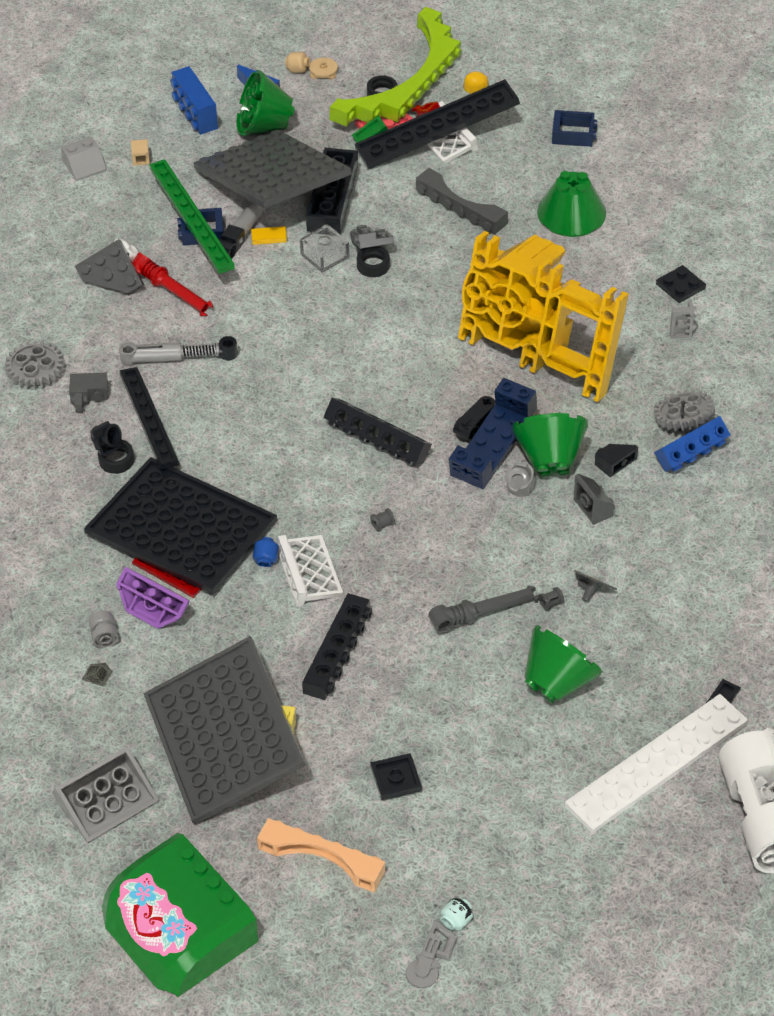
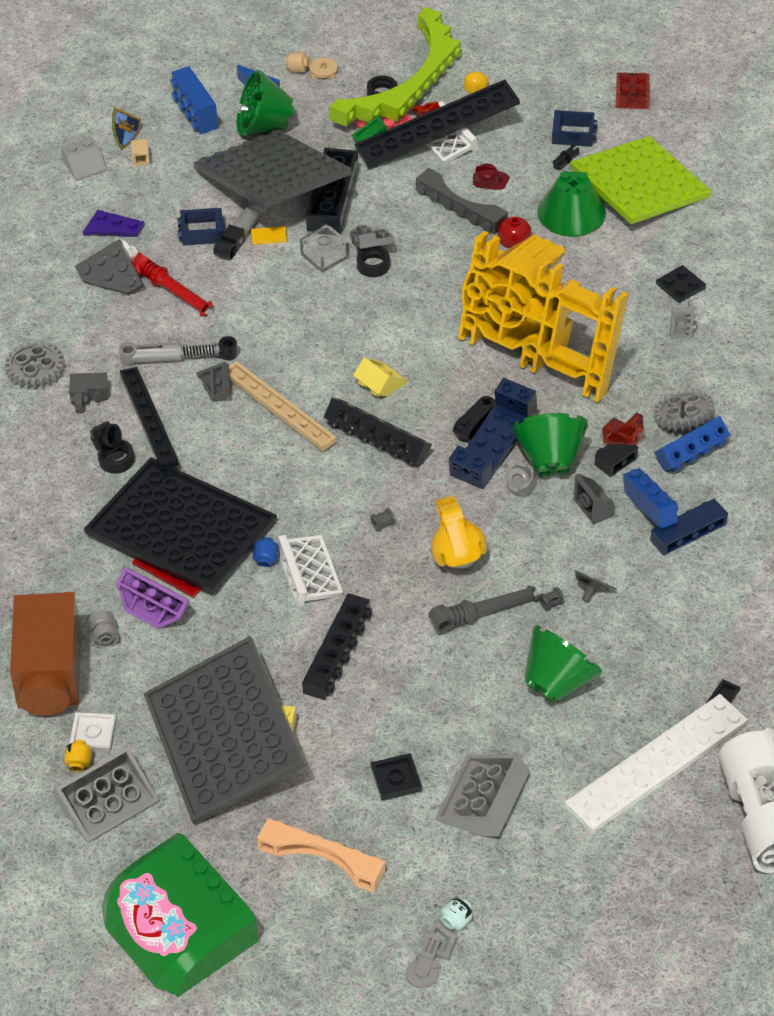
(45, 652): none -> dark orange container
(78, 756): none -> yellow head
(94, 729): none -> white tile
(97, 674): clear smoke slope -> none
(113, 224): none -> dark purple wing
(124, 127): none -> shield
(192, 216): green plate -> none
(216, 381): none -> dark grey wing
(281, 407): none -> tan plate
(378, 377): none -> light yellow slope
(457, 540): none -> yellow piece
(483, 793): none -> light grey slope
(489, 177): none -> dark red piece
(513, 231): none -> red cylinder
(565, 156): none -> black axle
(623, 433): none -> clear red brick
(632, 90): none -> clear red brick
(641, 179): none -> lime plate
(650, 498): none -> blue brick
(690, 527): none -> dark blue brick

